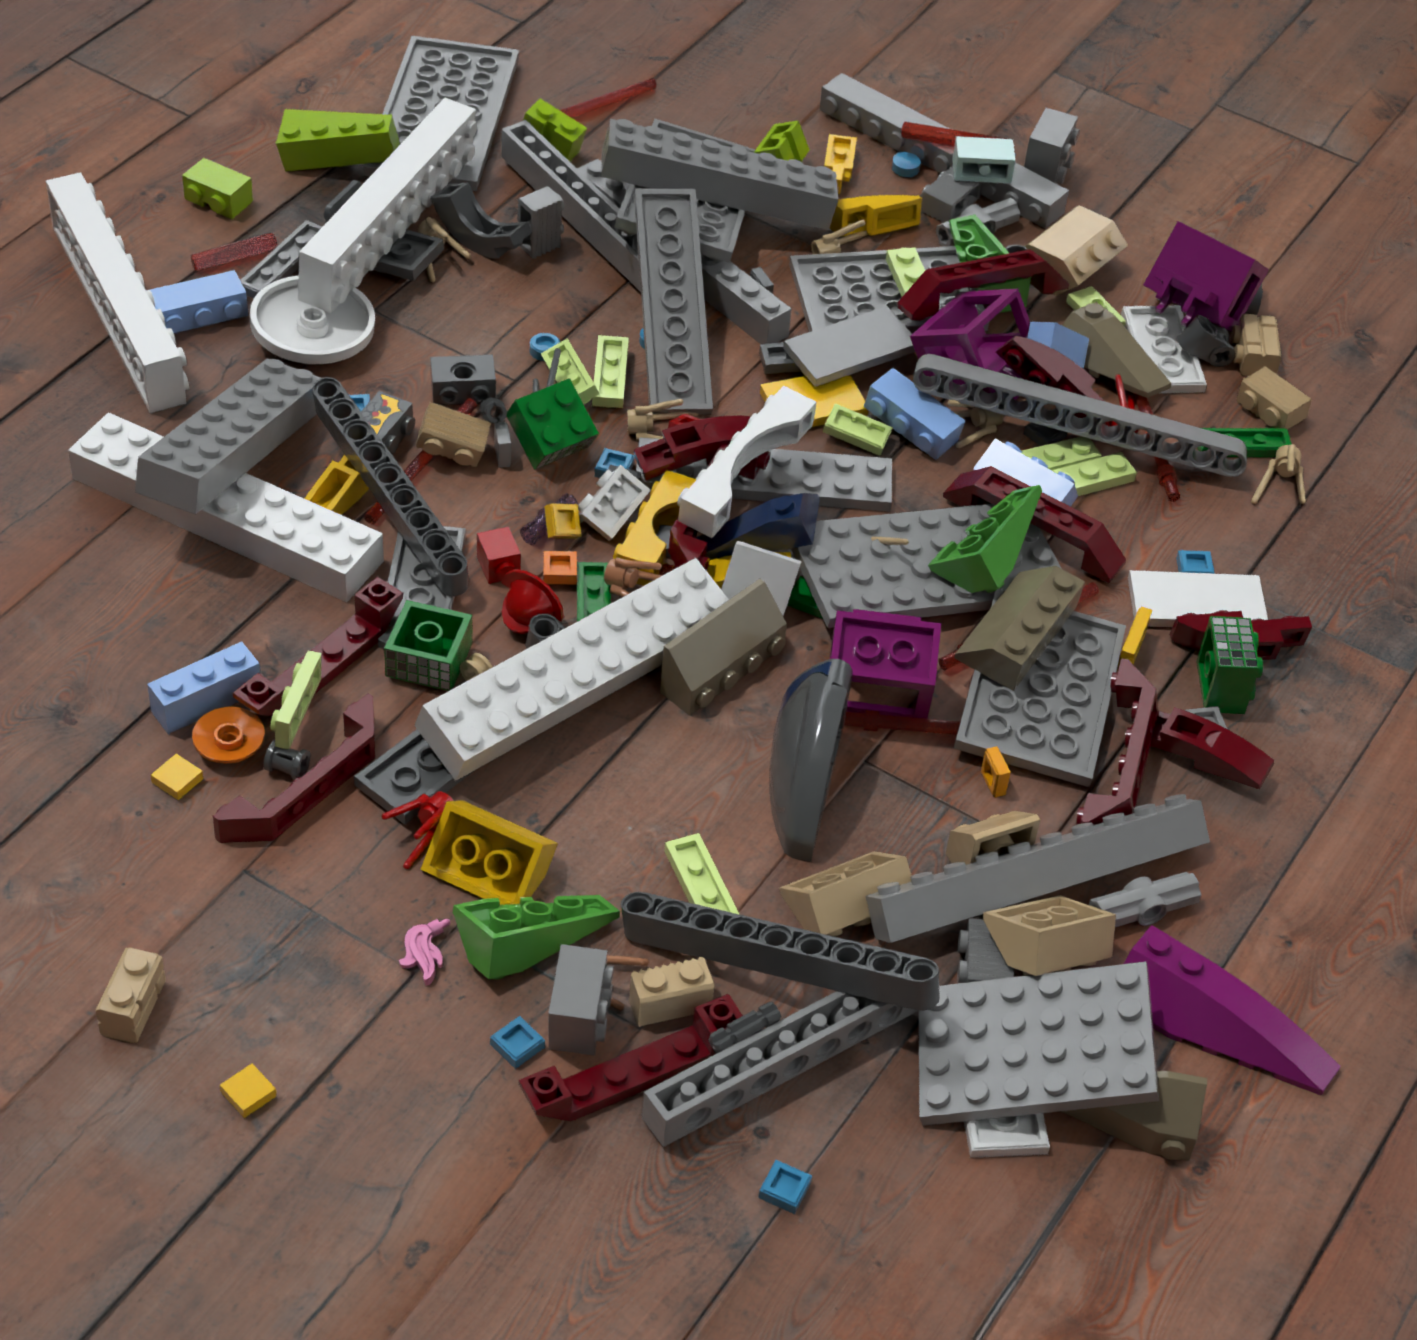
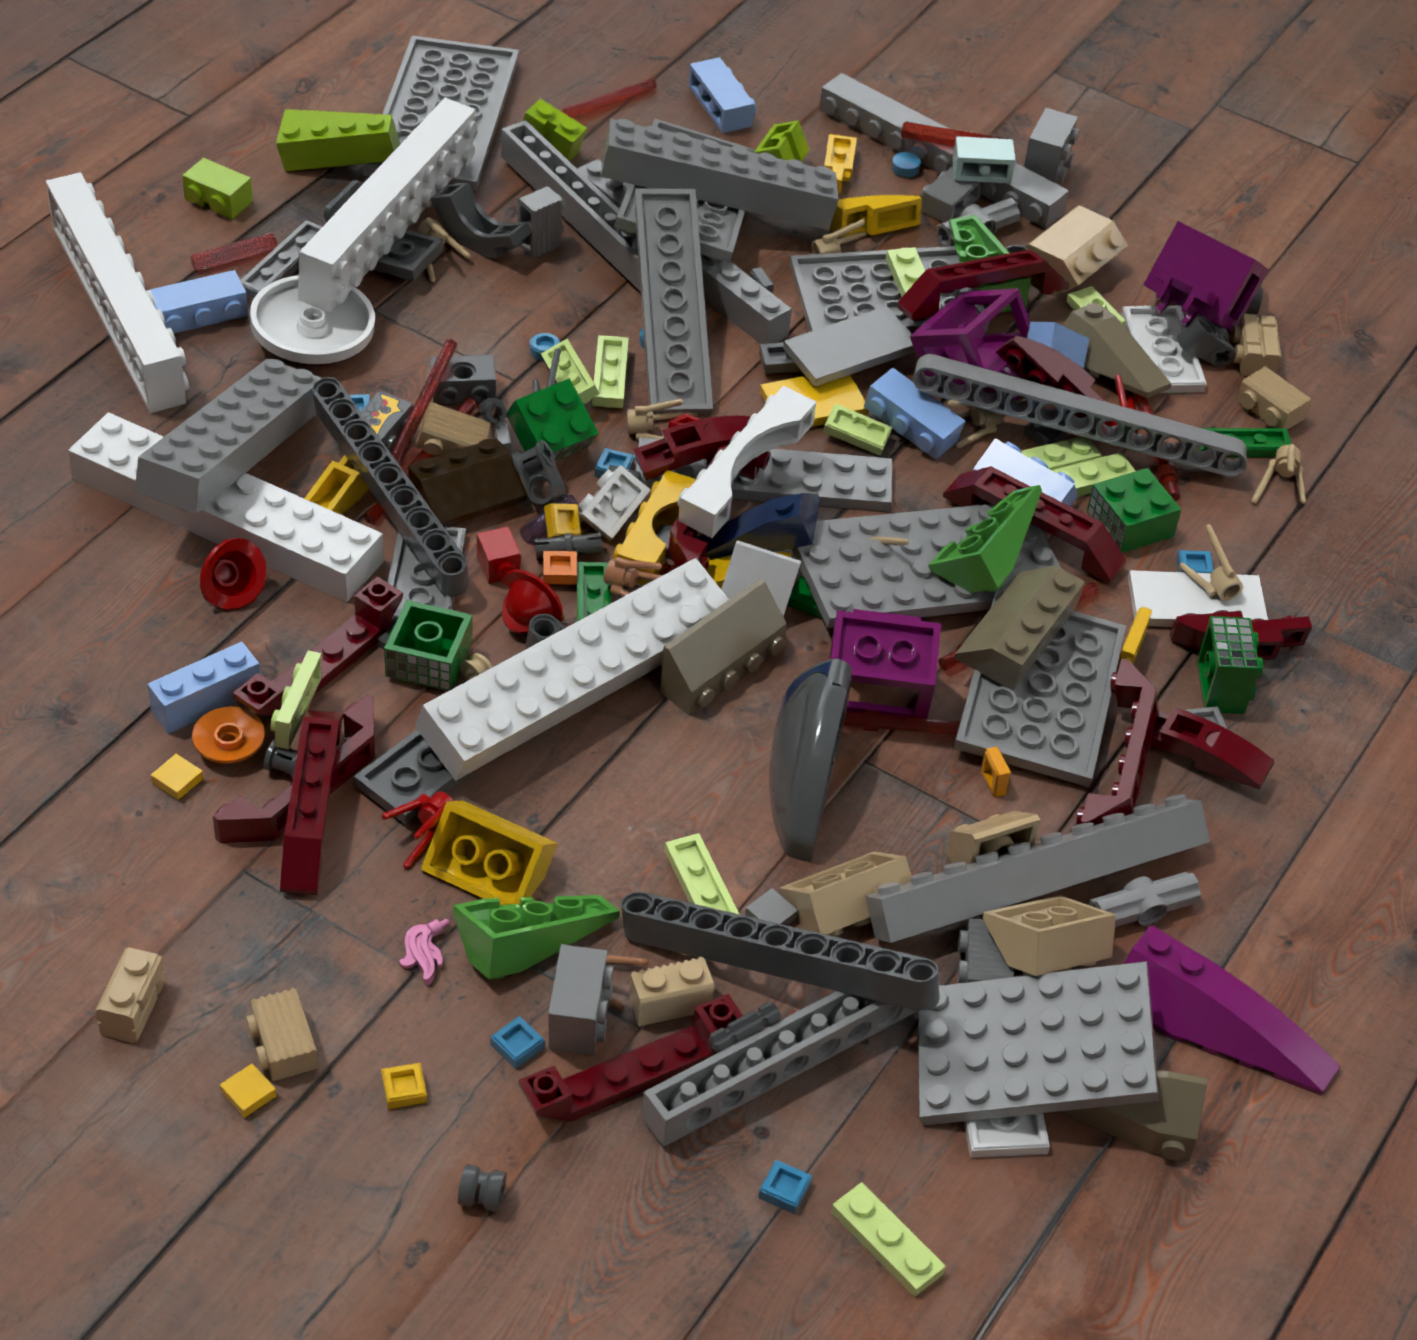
(233, 574): none -> red helmet
(283, 1035): none -> tan brick
(309, 802): none -> dark red slope
(404, 1085): none -> yellow tile
(423, 400): none -> clear red bar
(468, 481): none -> dark brown slope
(482, 1188): none -> dark grey wheel
(535, 469): none -> dark grey piece
(581, 543): none -> dark grey pin
(721, 95): none -> light blue brick
(772, 908): none -> light grey tile
(888, 1239): none -> yellowish green plate
(1134, 509): none -> green brick
(1223, 579): none -> tan plant

